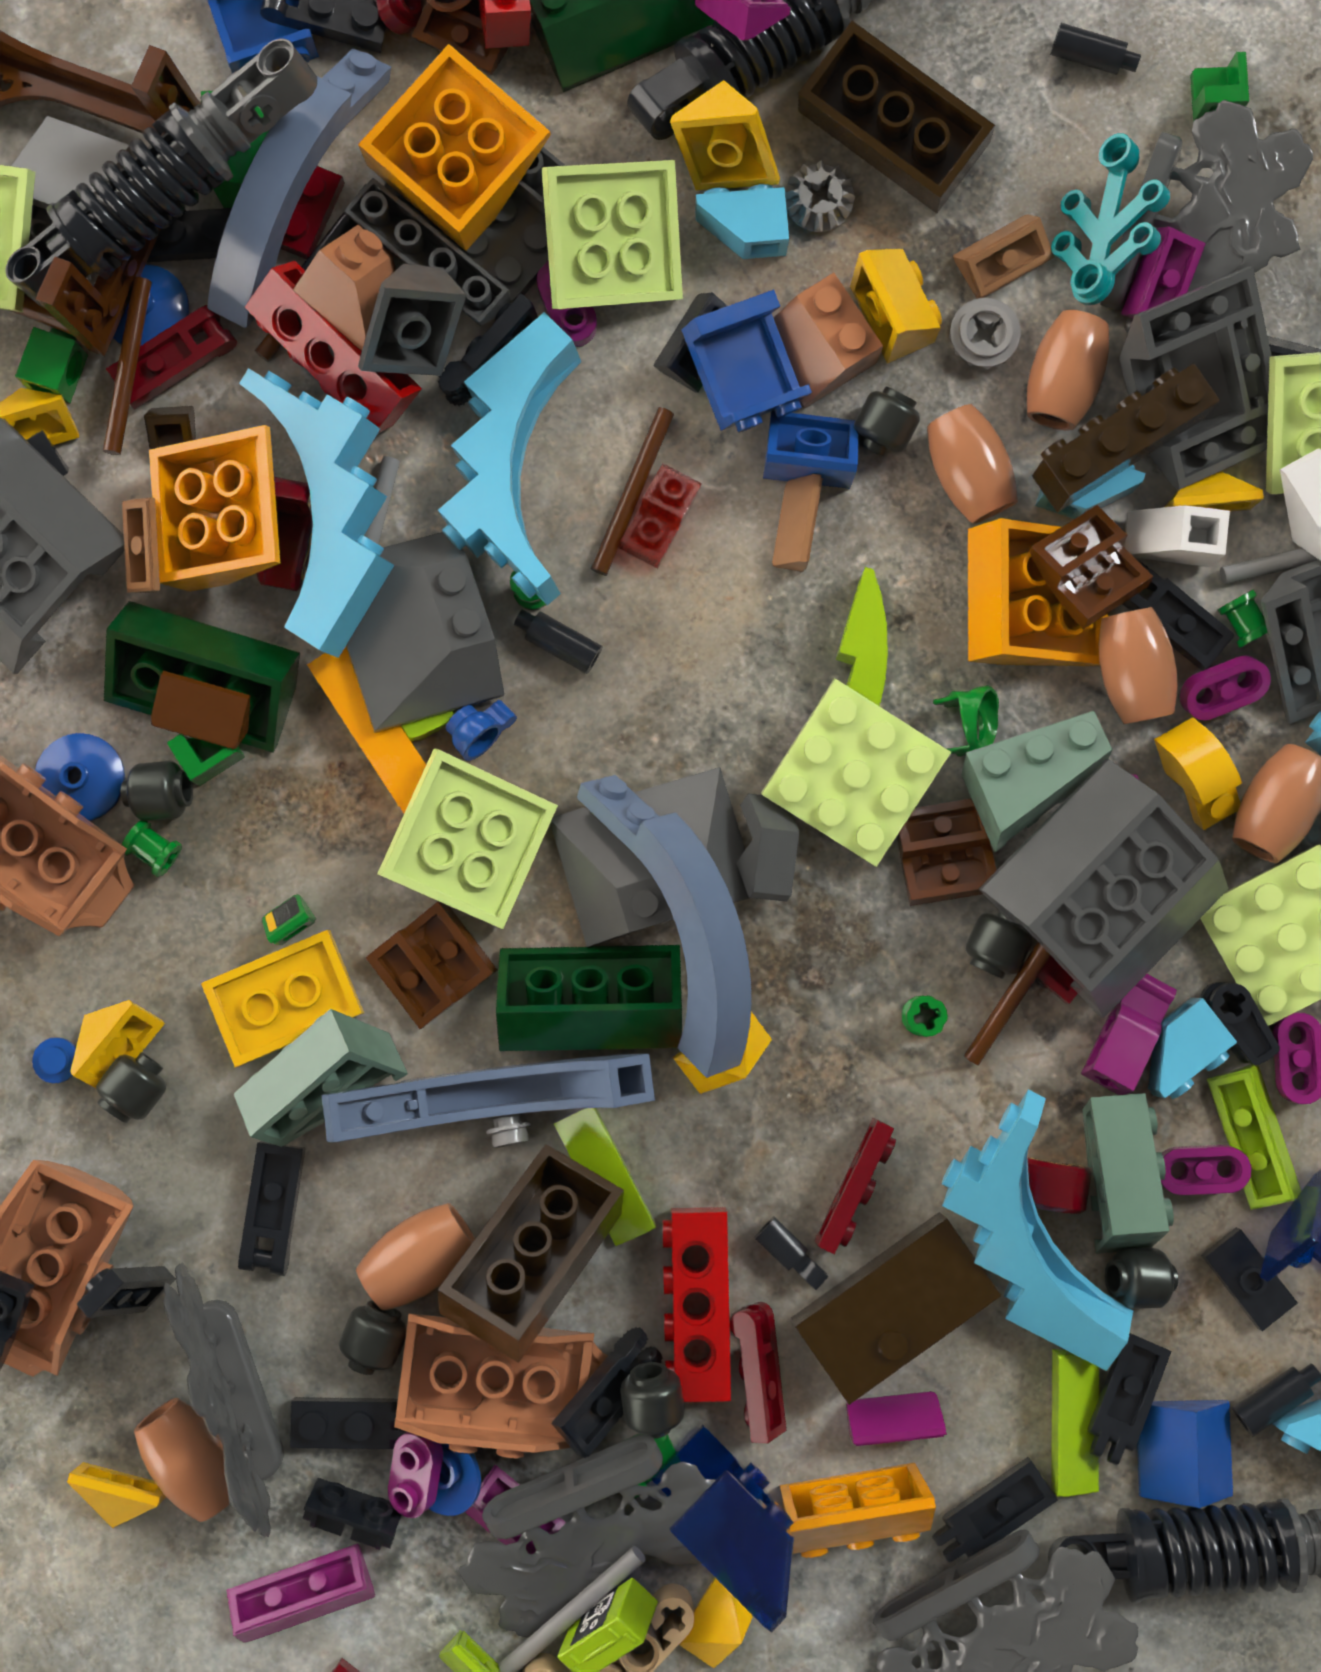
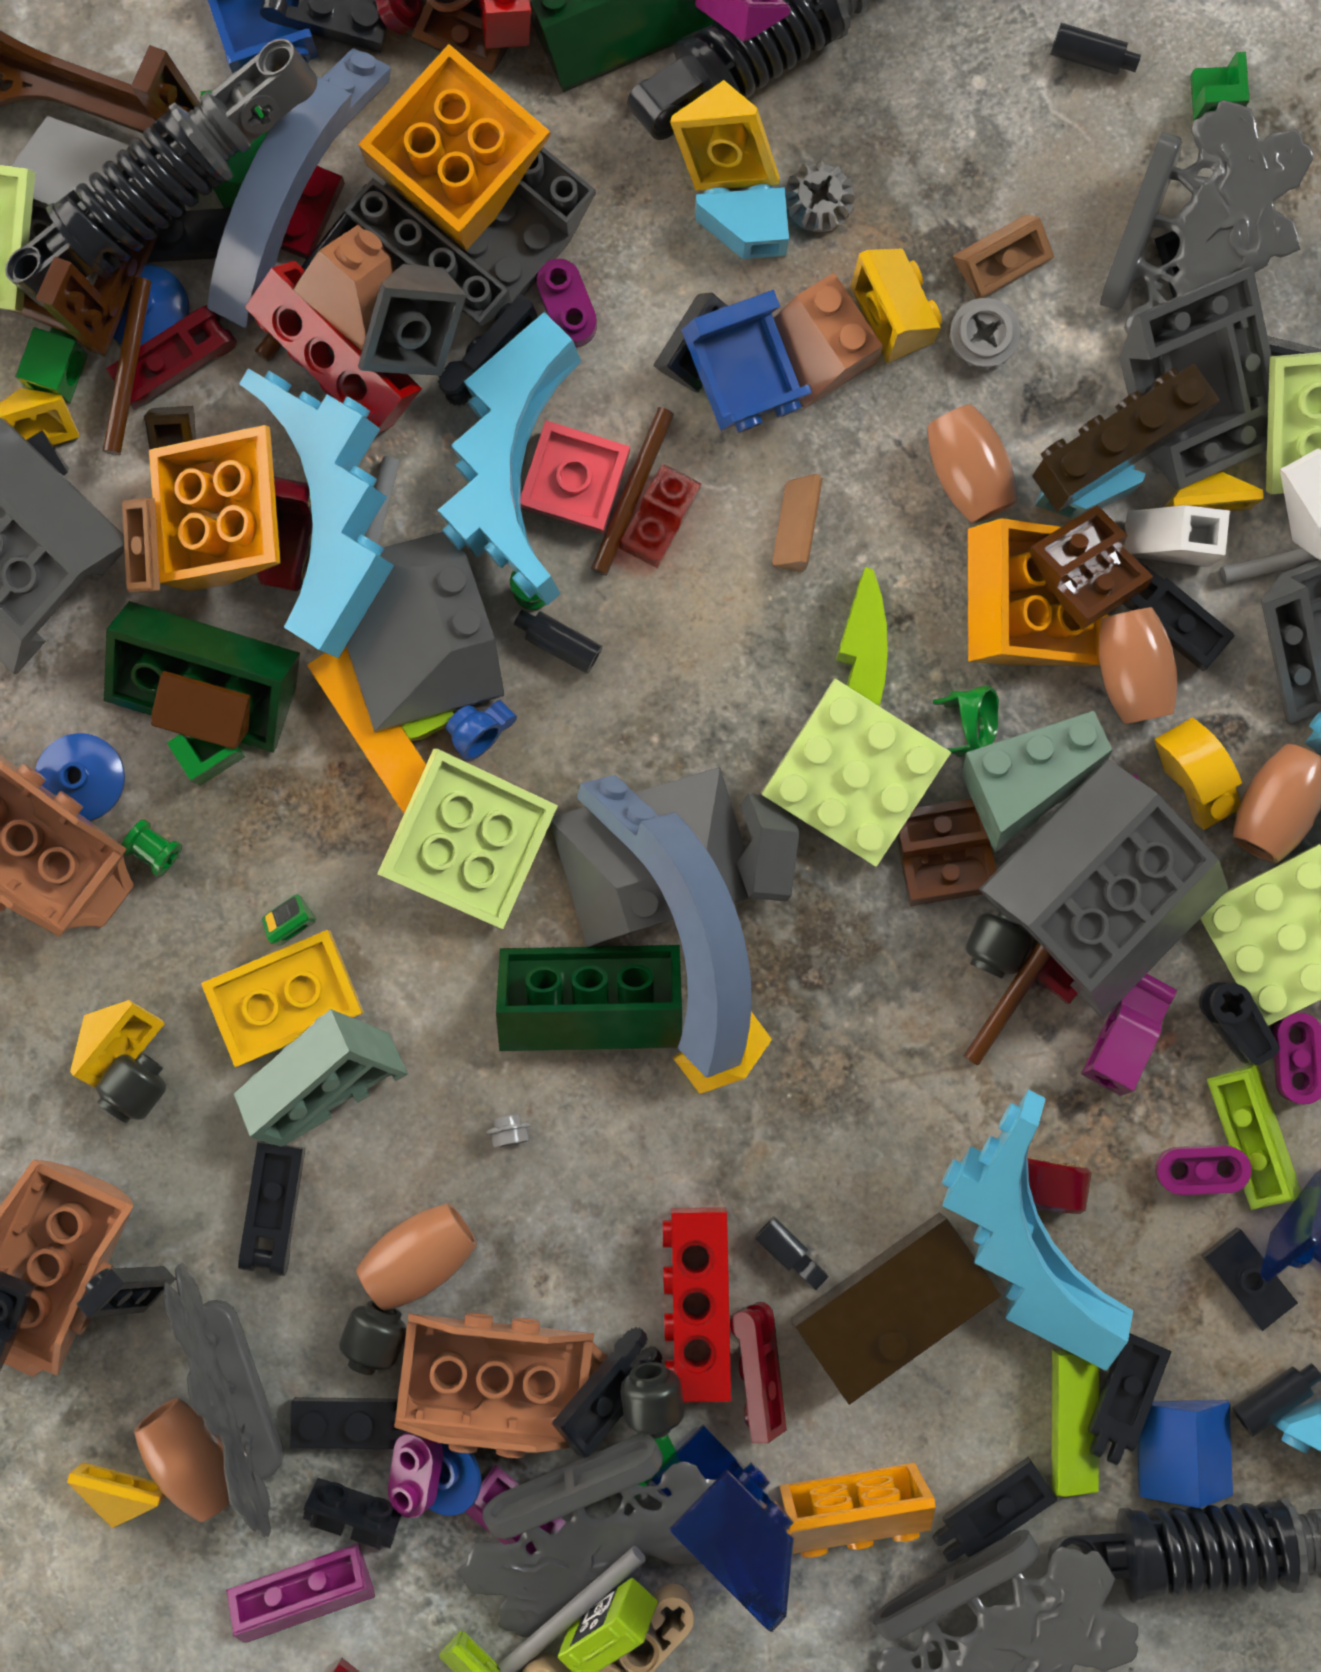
(54, 1060): blue plate -> none
(157, 791): pearl dark grey head -> none
(431, 964): reddish brown slope -> none
(489, 1093): sand blue arch -> none
(530, 1252): dark brown brick -> none
(574, 476): none -> coral plate
(594, 1148): lime slope -> none
(612, 233): yellowish green plate -> none
(717, 1625): yellow slope -> none
(809, 446): blue slope -> none
(856, 1186): dark red plate -> none
(887, 421): pearl dark grey head -> none
(894, 117): dark brown brick -> none
(895, 1418): magenta slope -> none
(935, 1023): green bush -> none
(1068, 370): nougat piece -> none
(1095, 278): teal plant -> none
(1126, 1172): sand green wedge -> none
(1141, 1278): pearl dark grey head -> none
(1164, 272): magenta slope -> none
(1187, 1043): medium azure slope -> none
(1222, 690): magenta plate -> none
(1245, 618): green bush -> none

